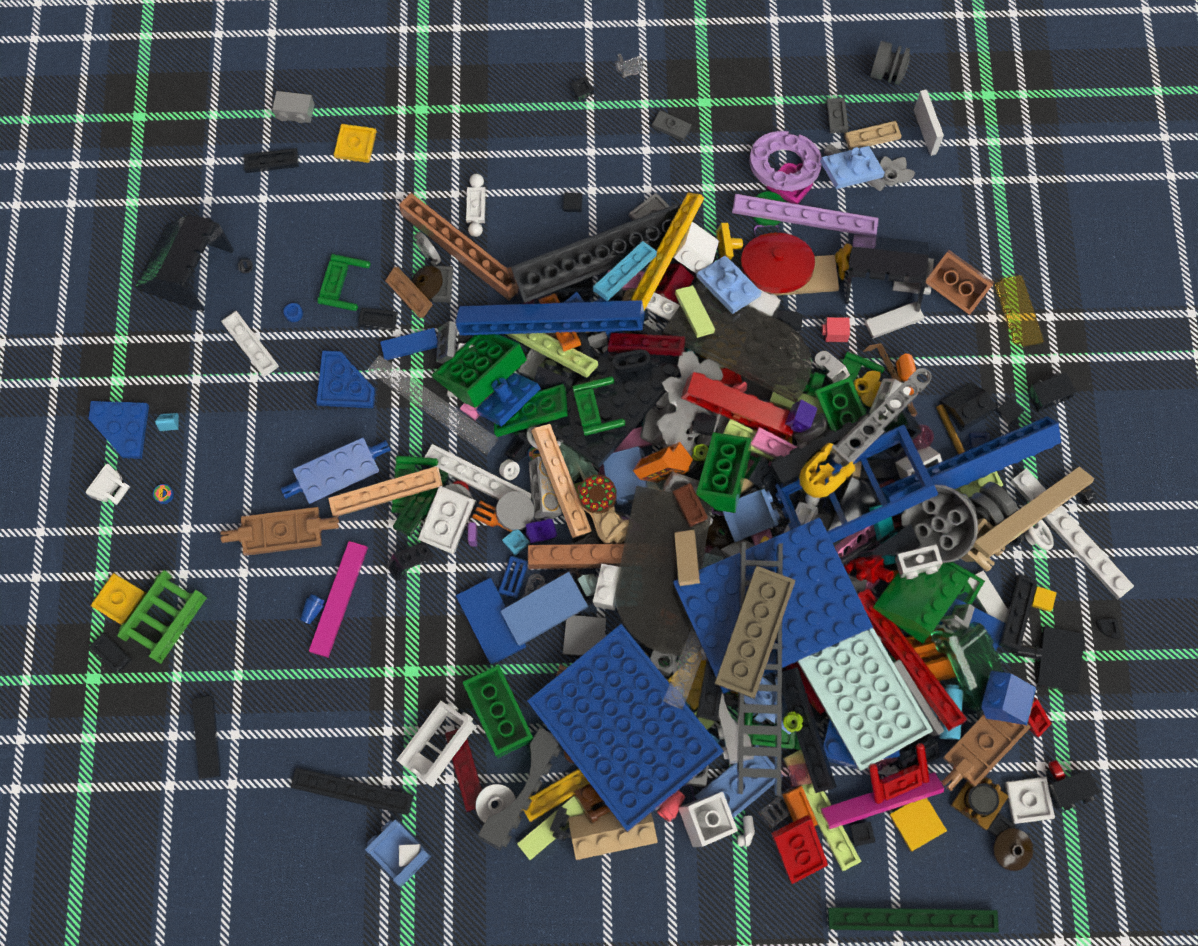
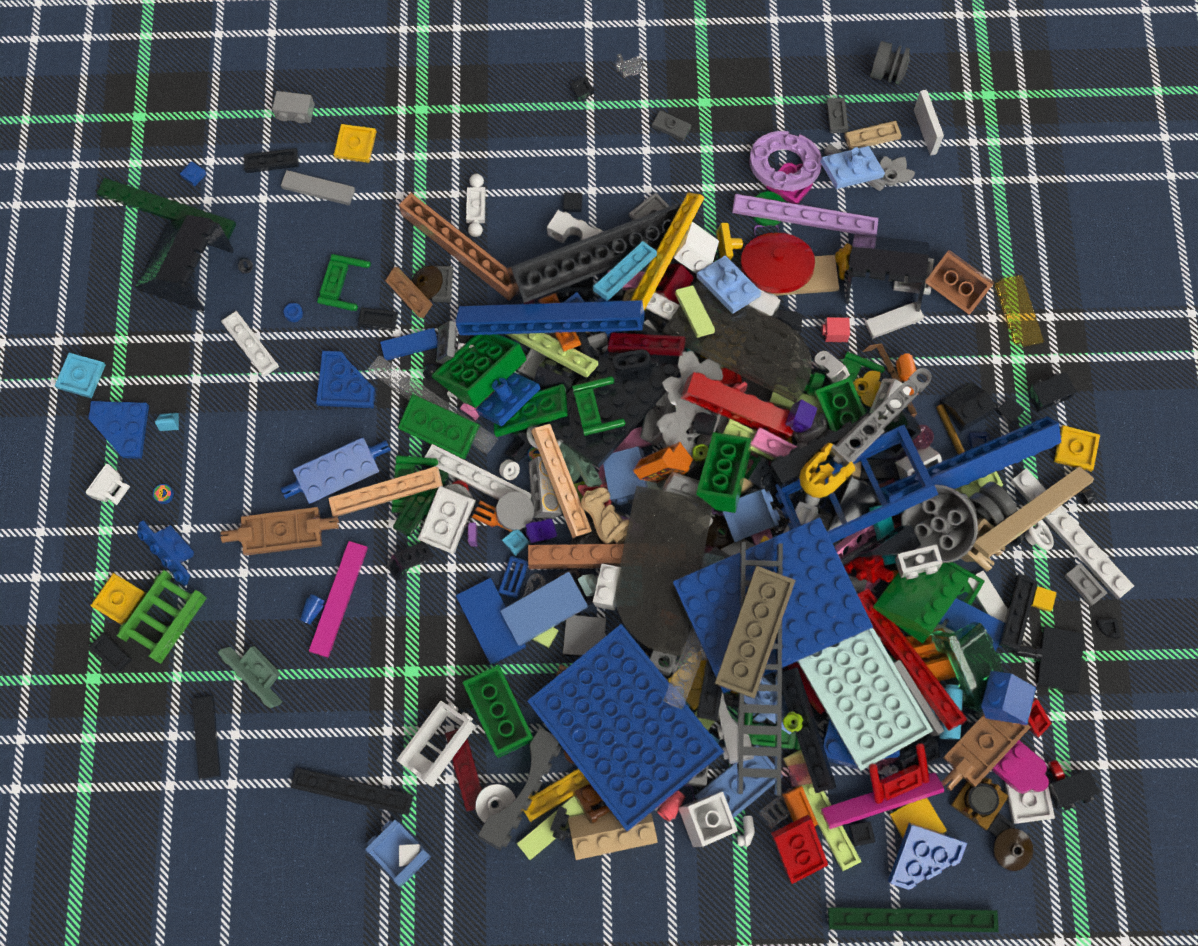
(80, 375): none -> medium azure plate
(157, 205): none -> dark green plate
(169, 549): none -> blue bracket
(193, 173): none -> blue plate
(255, 671): none -> sand green bracket
(317, 187): none -> light grey tile
(427, 248): light grey tile -> none
(427, 371): none -> black hinge
(438, 426): none -> green tile
(547, 637): none -> yellowish green tile
(565, 225): none -> white arch
(597, 494): tile -> none
(656, 320): none -> black cone
(687, 558): tan tile -> none
(690, 505): copper plate -> none
(924, 856): none -> plate
(960, 617): light grey bracket -> none
(1022, 769): none -> dark pink plate
(1077, 448): none -> yellow tile
(1085, 584): none -> light grey plate

